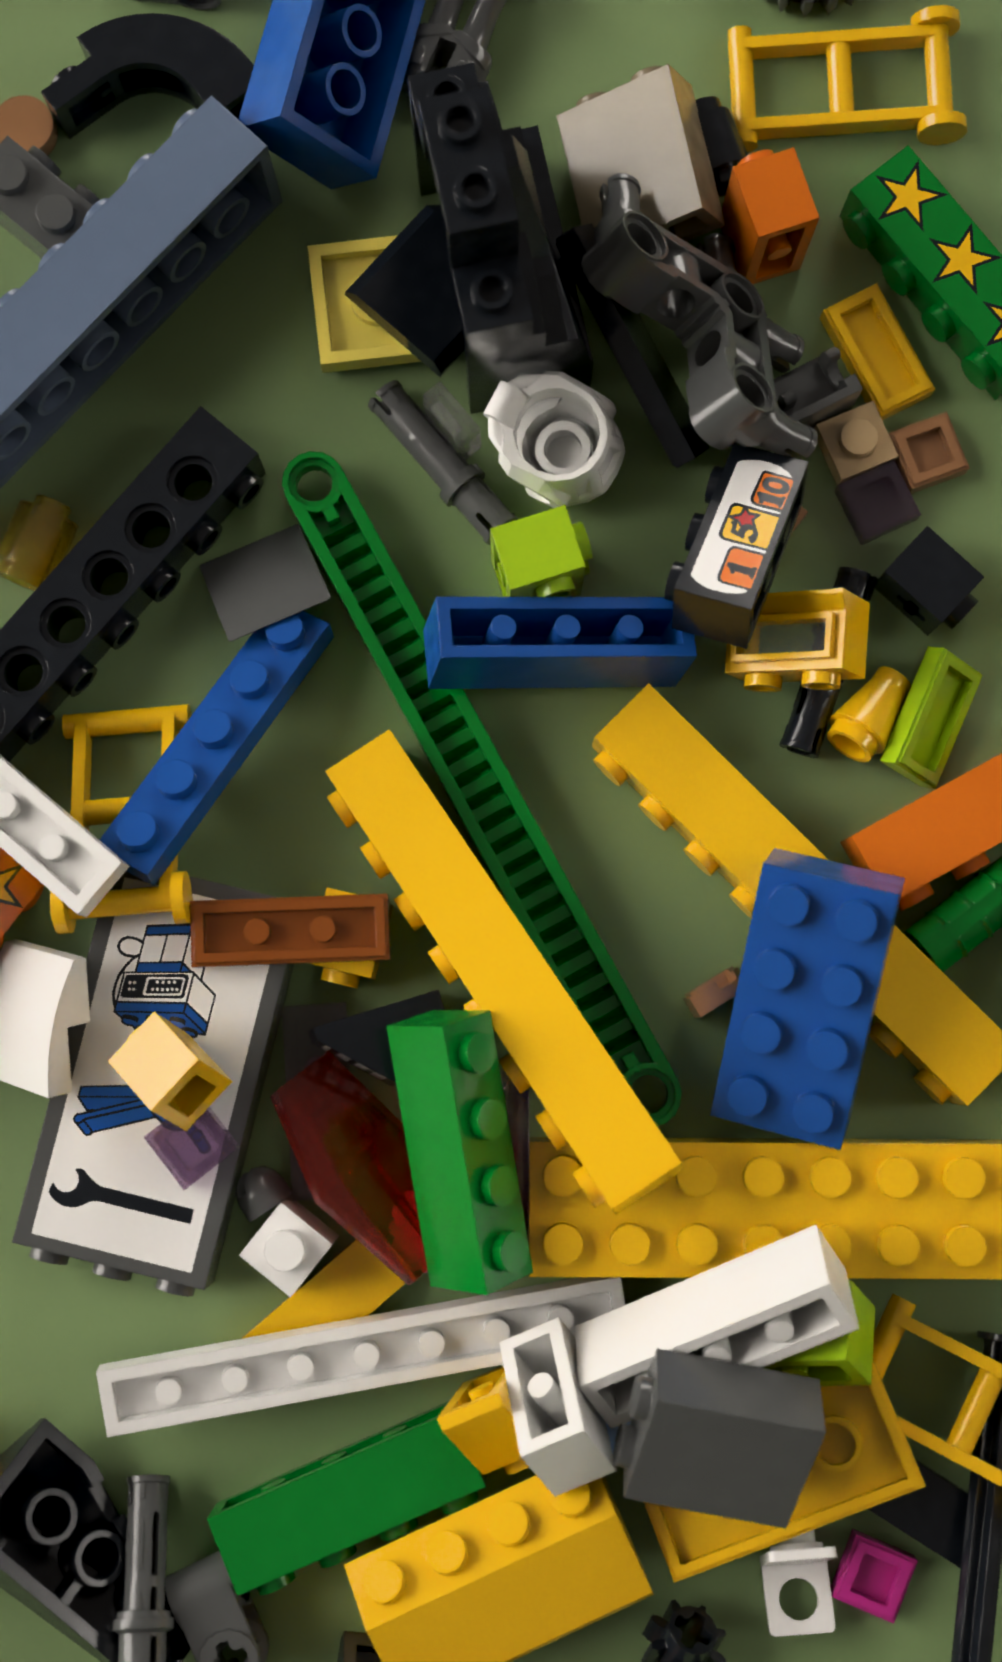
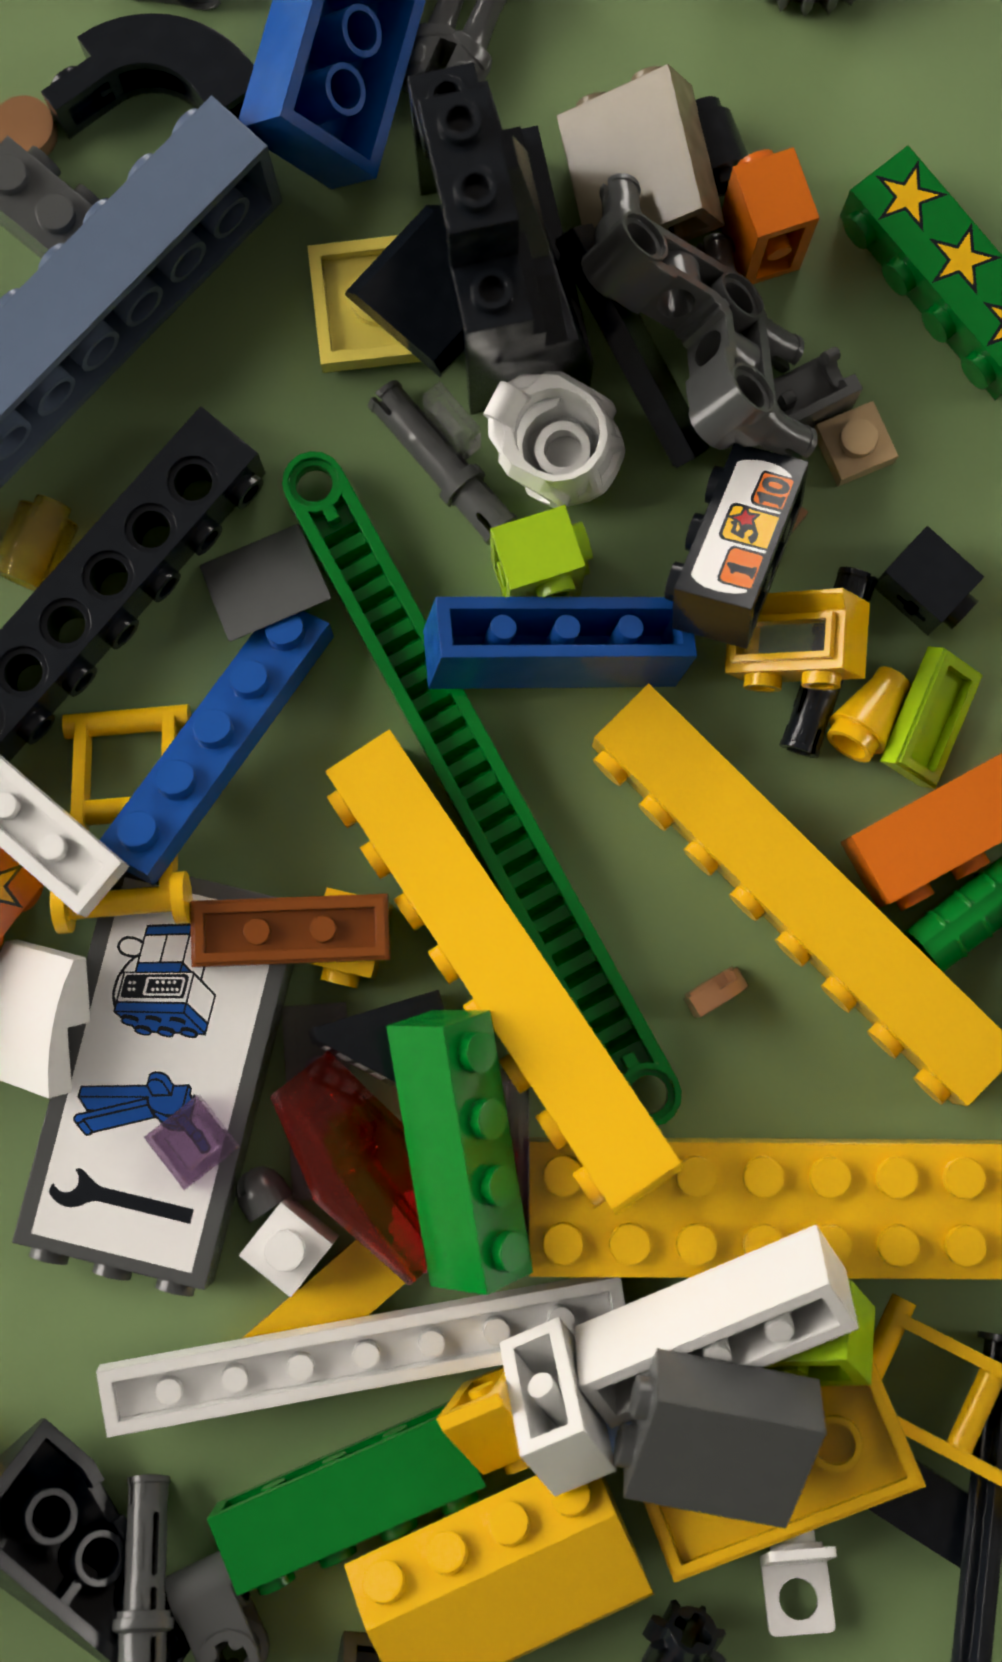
(169, 1071): yellow brick -> none
(806, 996): blue brick -> none
(873, 1576): dark pink tile -> none
(877, 351): yellow tile -> none
(877, 502): tile -> none
(927, 29): yellow piece -> none
(928, 453): medium nougat tile -> none

